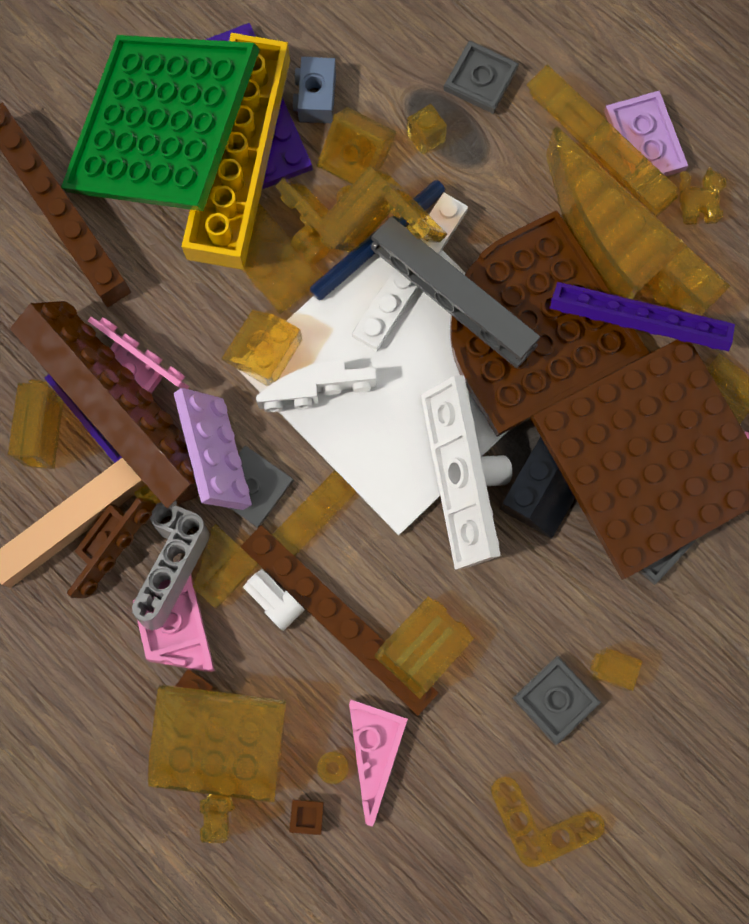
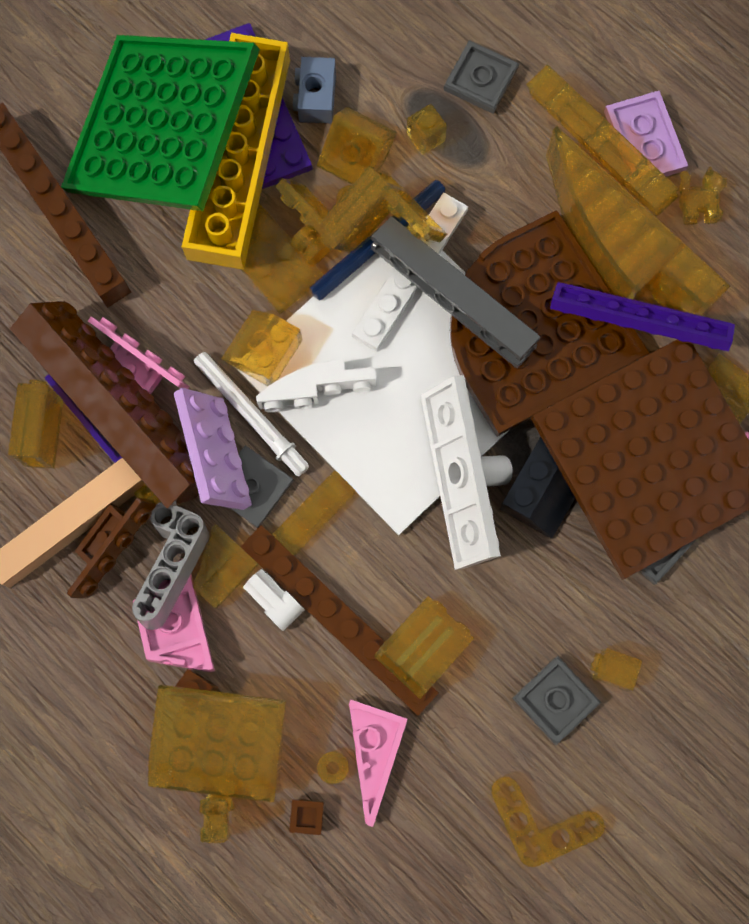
(278, 443): none -> white axle

